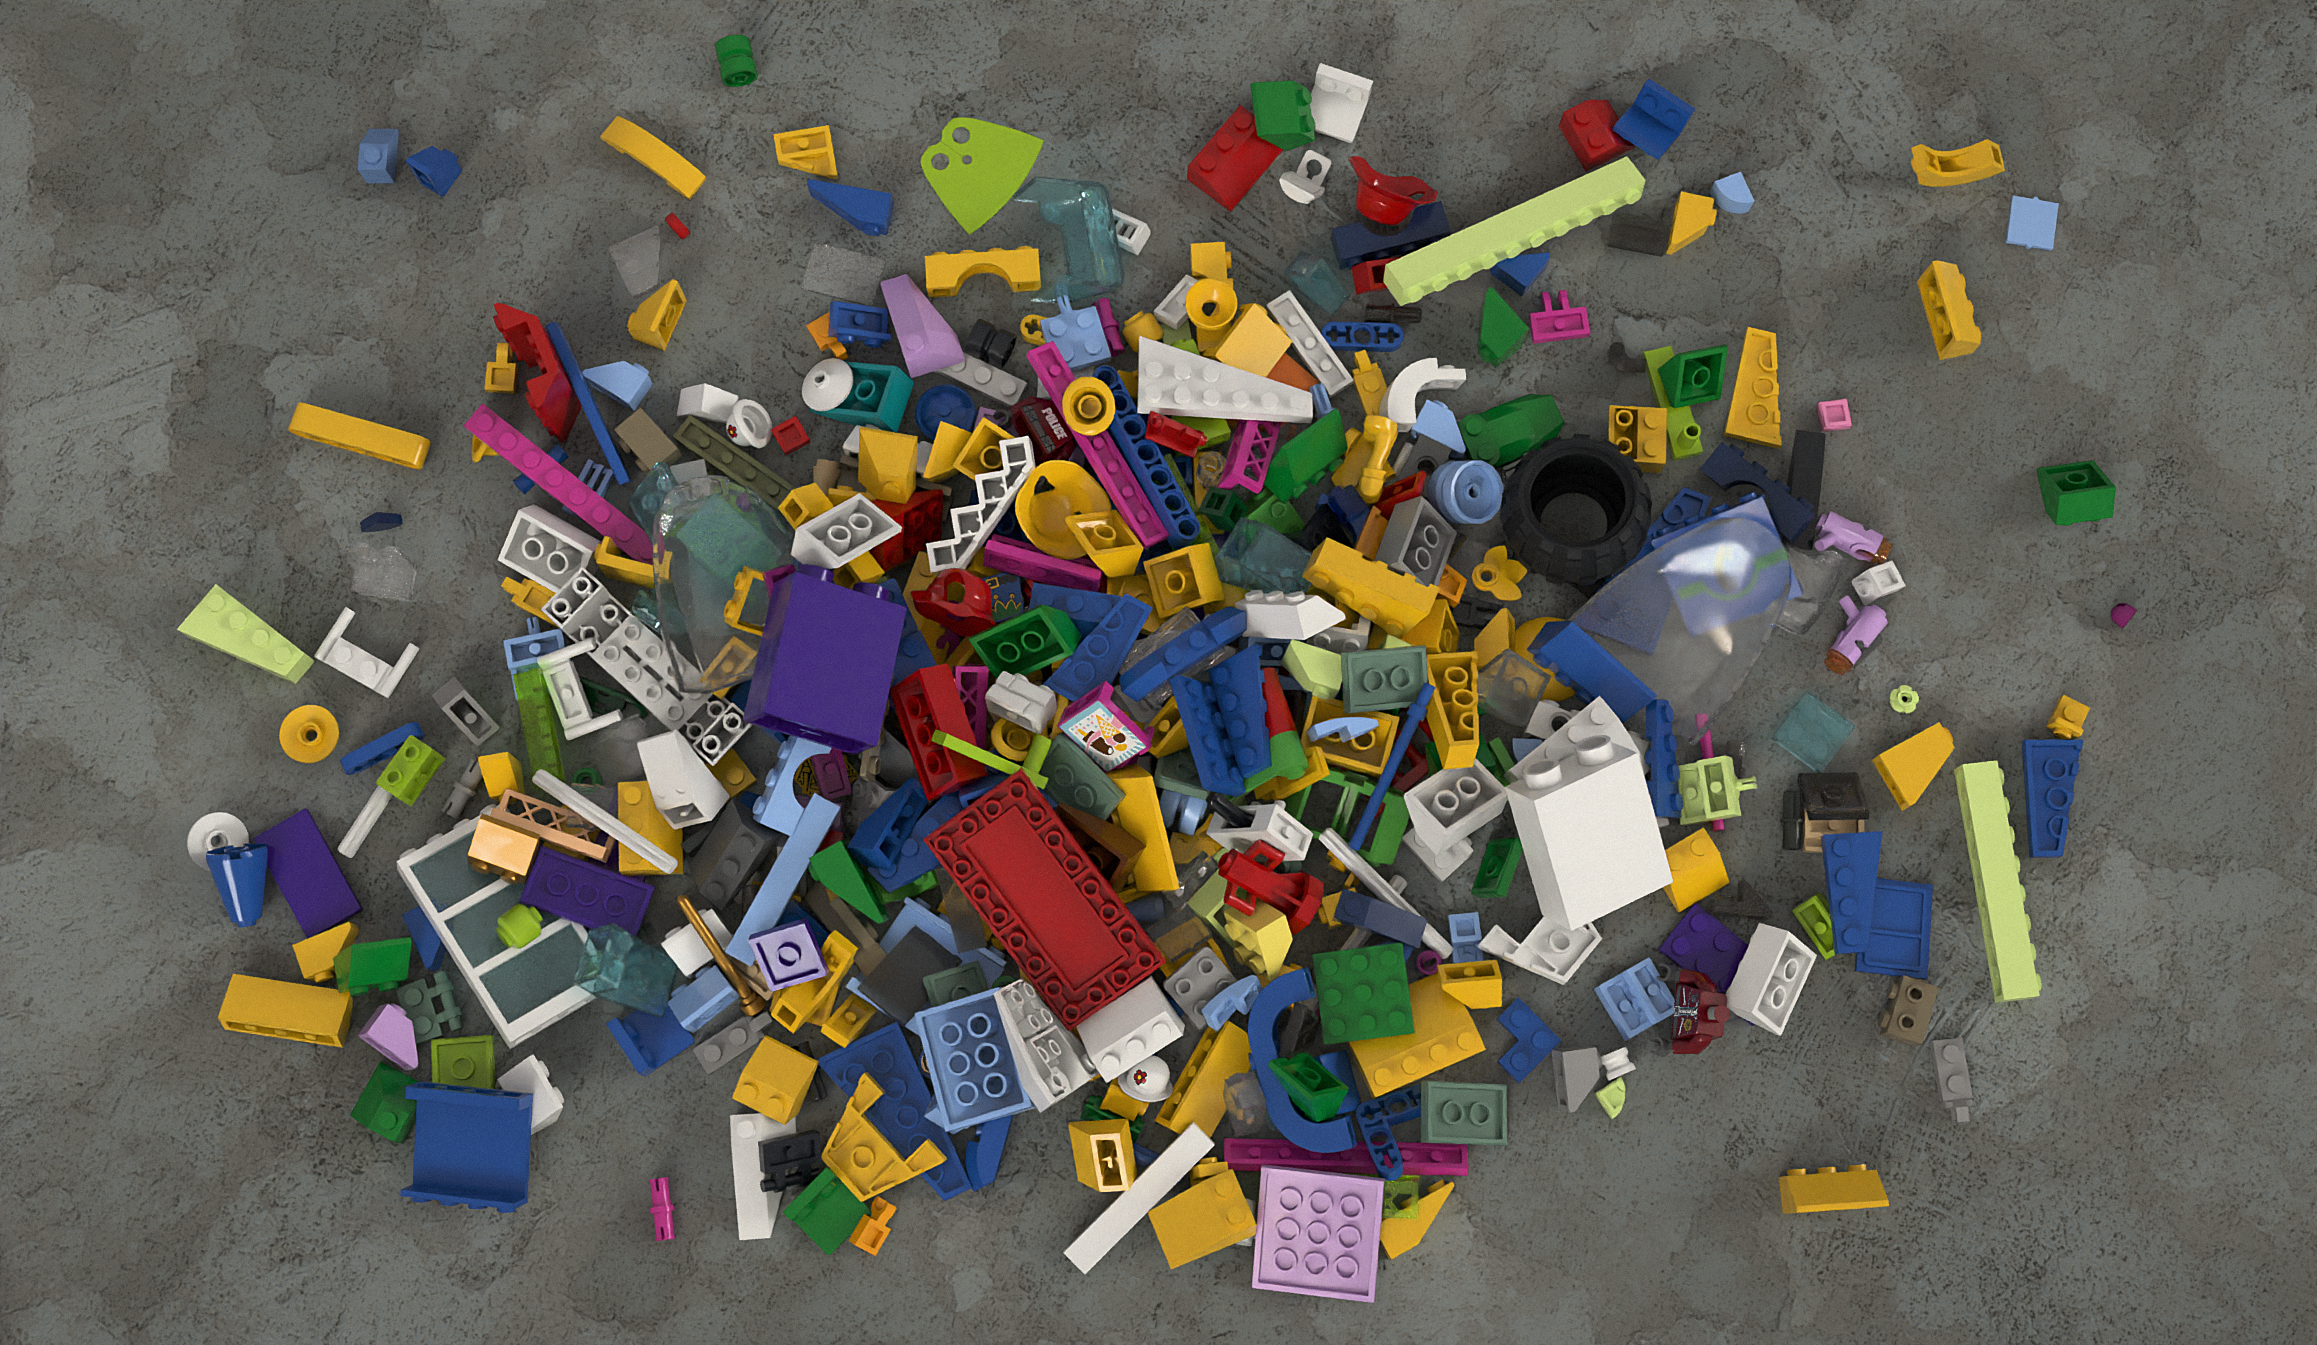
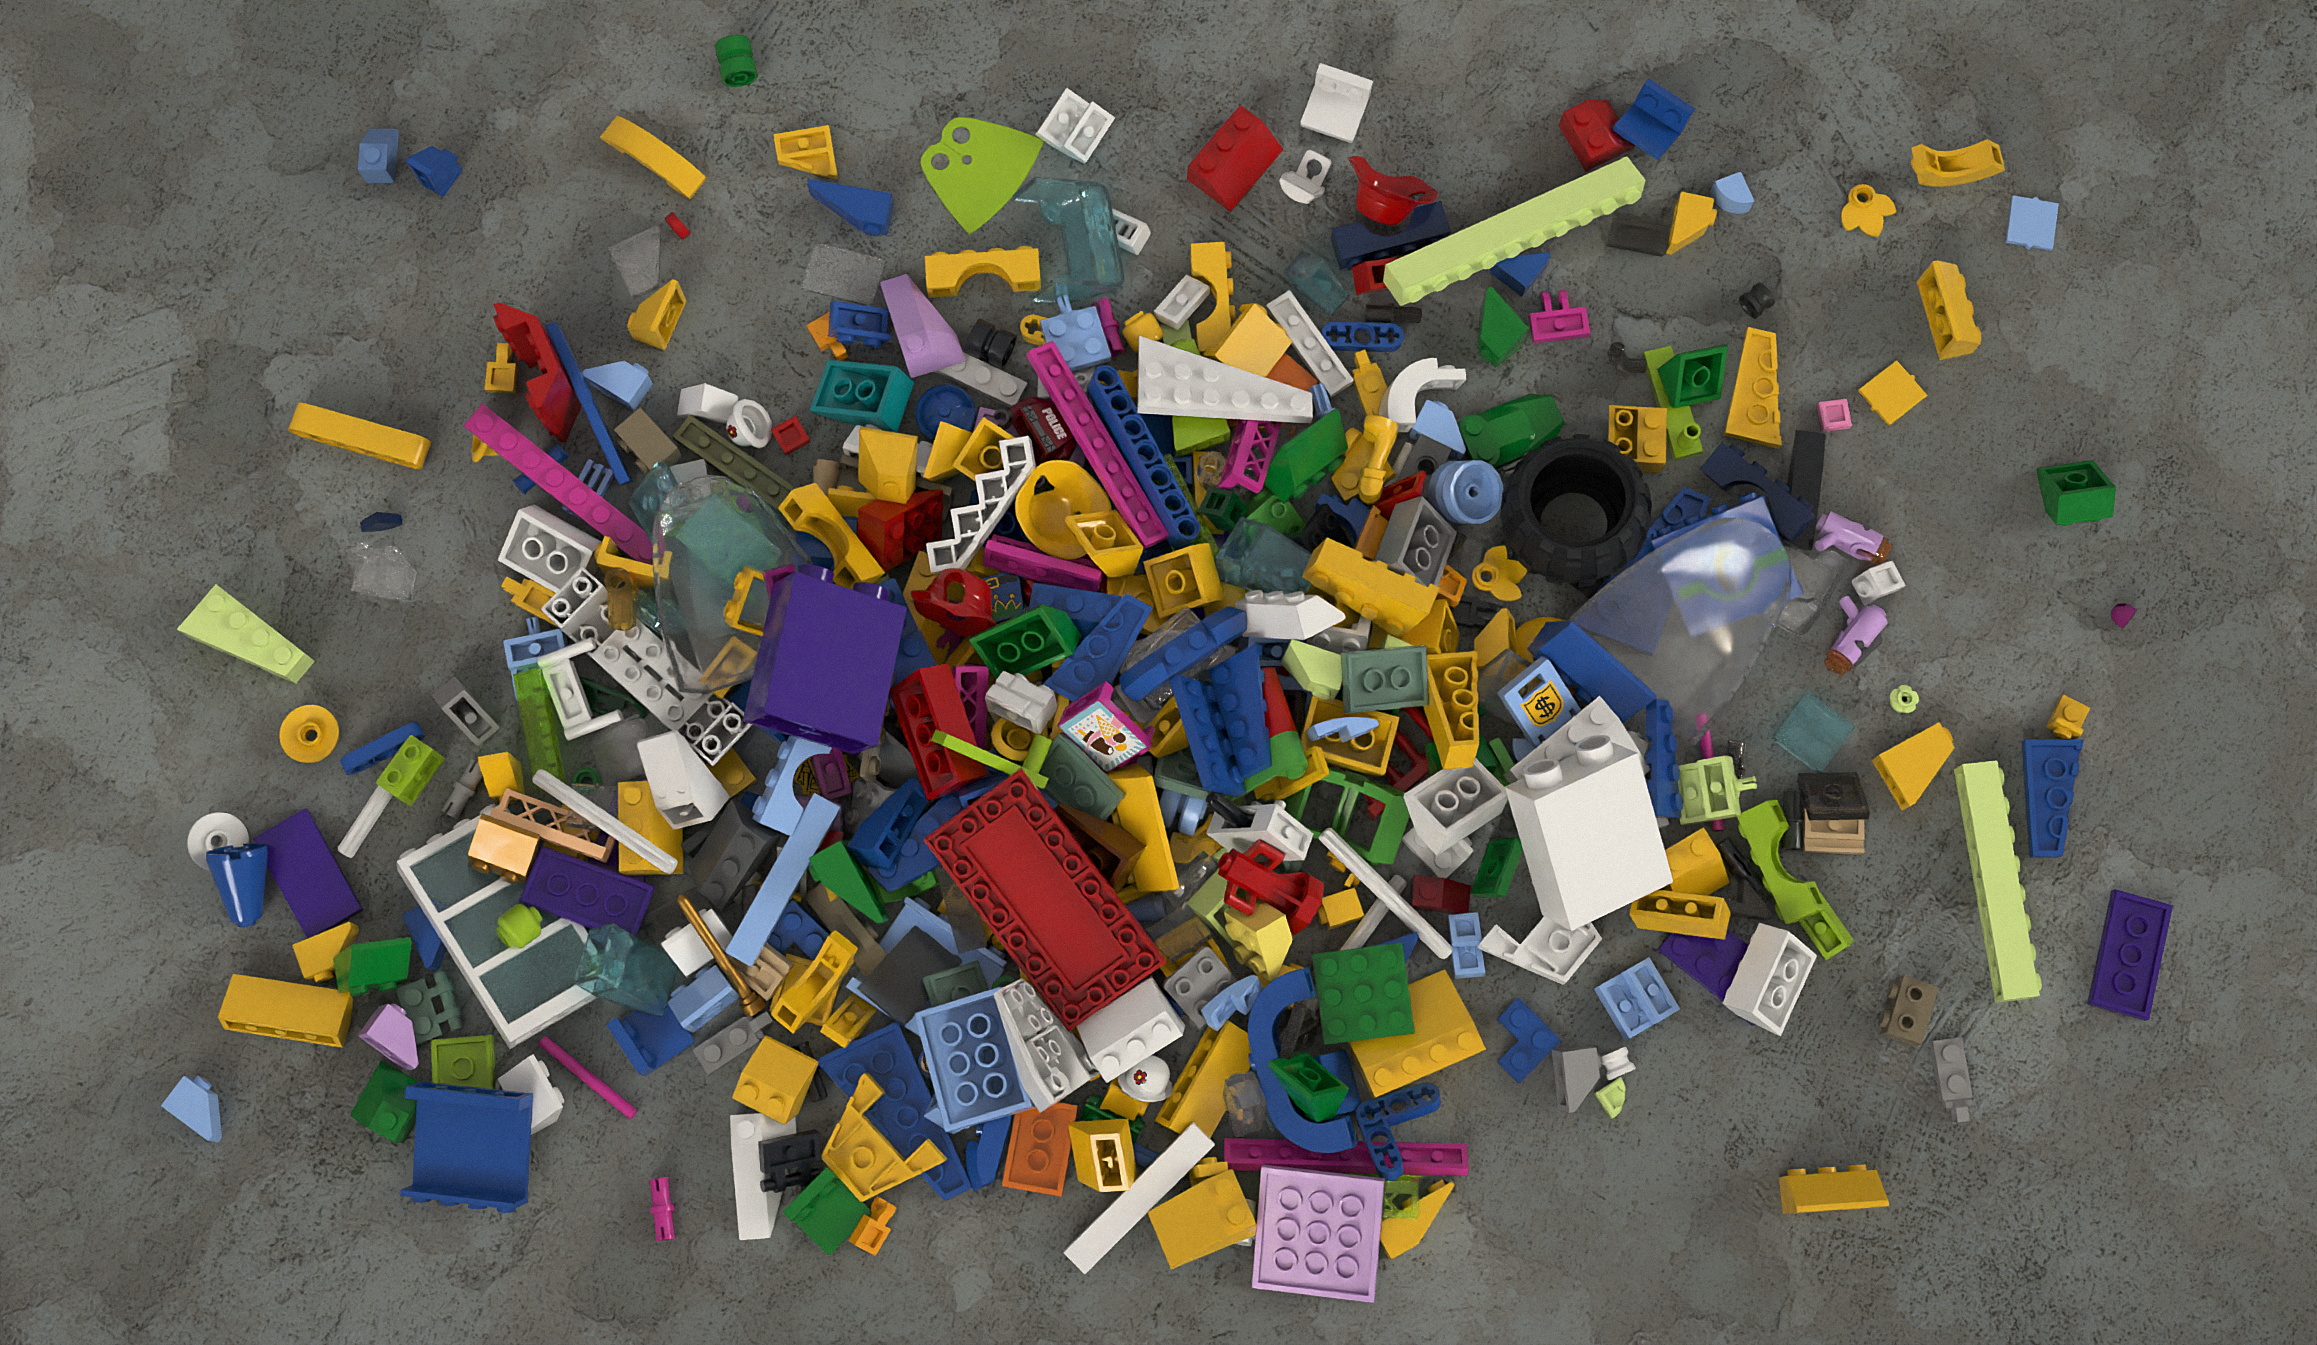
(196, 1107): none -> light blue slope
(359, 663): white plate -> none
(588, 1077): none -> dark pink bar
(622, 600): none -> clear yellow piece
(788, 954): plate -> none
(827, 384): white dish -> none
(843, 533): white slope -> none
(1040, 1150): none -> orange plate
(1075, 126): none -> white slope
(1088, 406): yellow hat -> none
(1174, 434): red hinge -> none
(1209, 291): yellow piece -> none
(1283, 113): green slope -> none
(1346, 502): clear blue bracket -> none
(1379, 918): dark blue slope -> none
(1416, 713): blue bar -> none
(1428, 956): magenta hinge -> none
(1439, 895): none -> dark red slope
(1463, 1113): sand green tile -> none
(1473, 983): yellow slope -> none
(1544, 707): none -> light blue container
(1681, 914): none -> yellow brick
(1697, 1013): dark red torso -> none
(1739, 864): none -> black pin
(1756, 300): none -> pearl dark grey wheel
(1763, 829): none -> lime arch
(1851, 879): blue wing -> none
(1868, 214): none -> yellow plate
(1892, 393): none -> yellow piece
(1899, 930): blue piece -> none
(2130, 955): none -> dark purple tile

